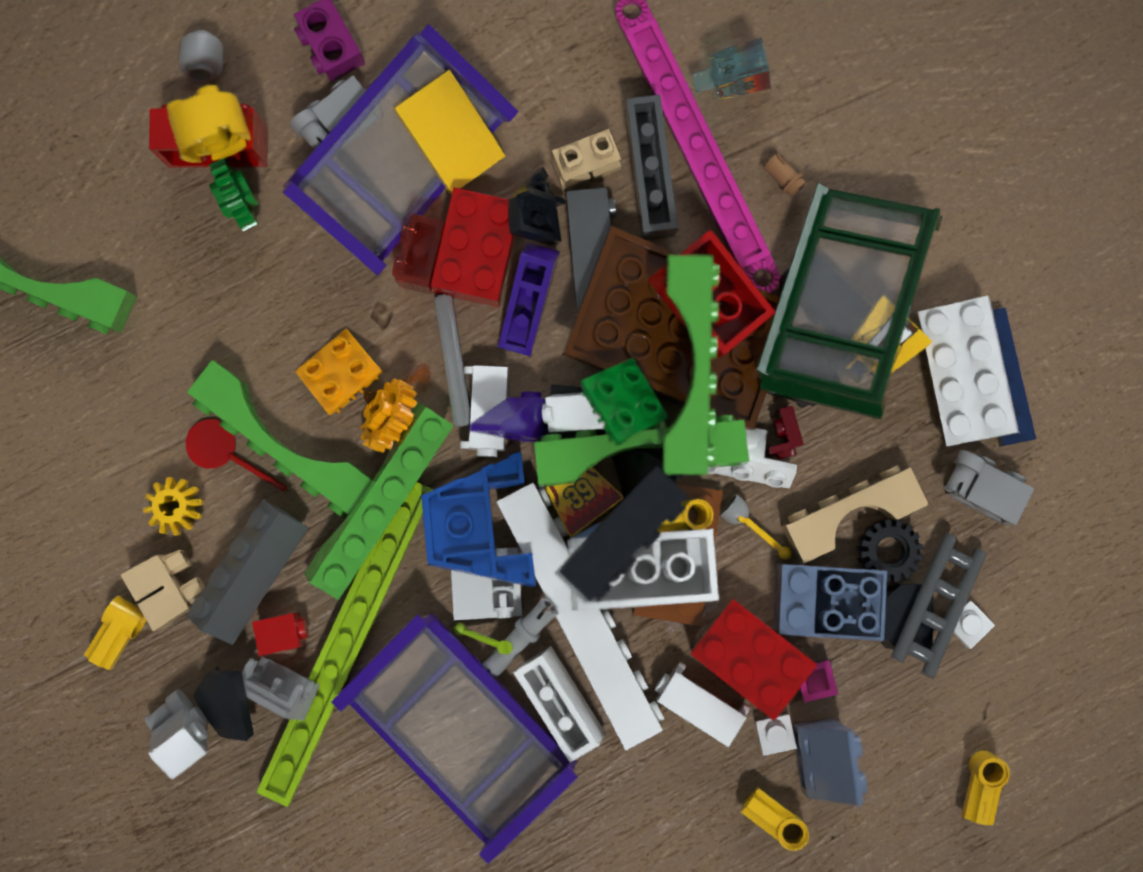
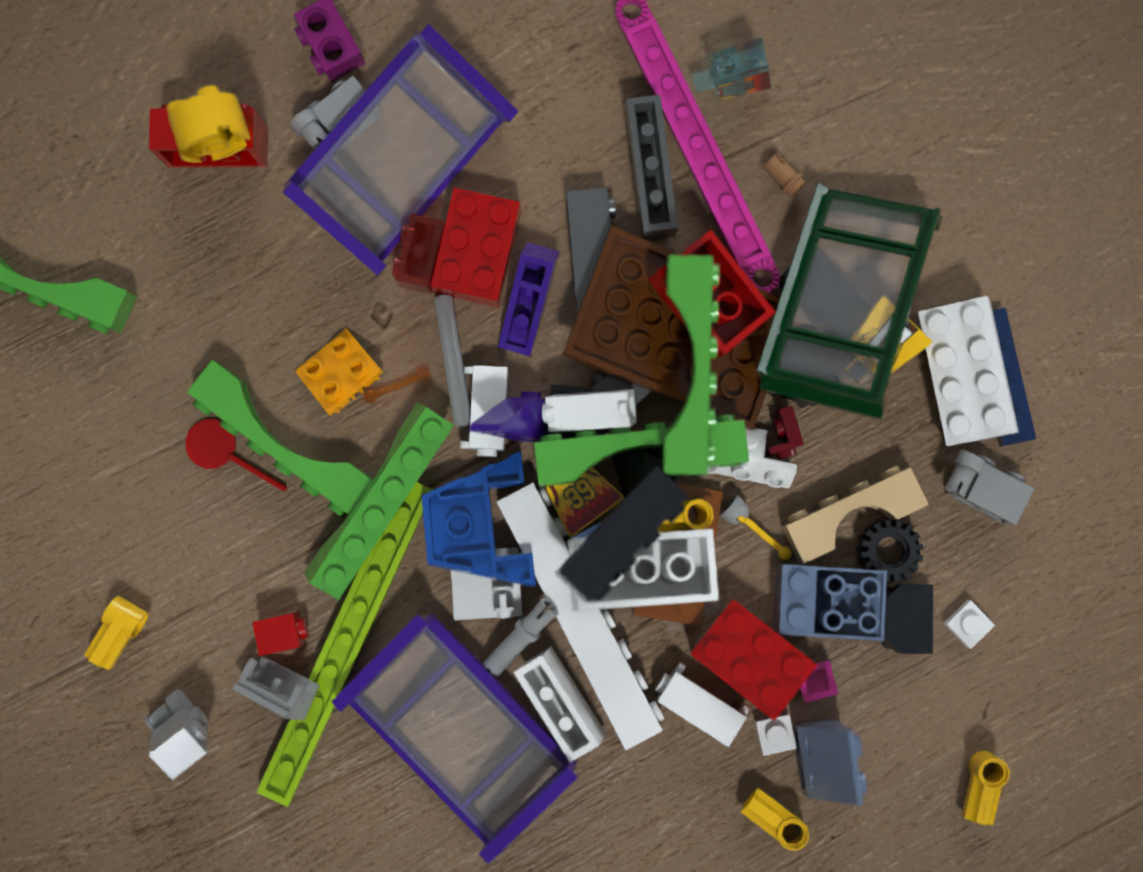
(158, 573): tan hips -> none
(166, 496): yellow gear -> none
(201, 56): light grey head -> none
(225, 704): black slope -> none
(233, 194): green gear -> none
(247, 572): dark grey brick -> none
(388, 415): light orange gear -> none
(449, 131): yellow tile -> none
(503, 647): lime hinge -> none
(534, 210): black slope -> none
(591, 154): tan hips -> none
(623, 401): green hinge -> none
(920, 614): dark grey bar -> none

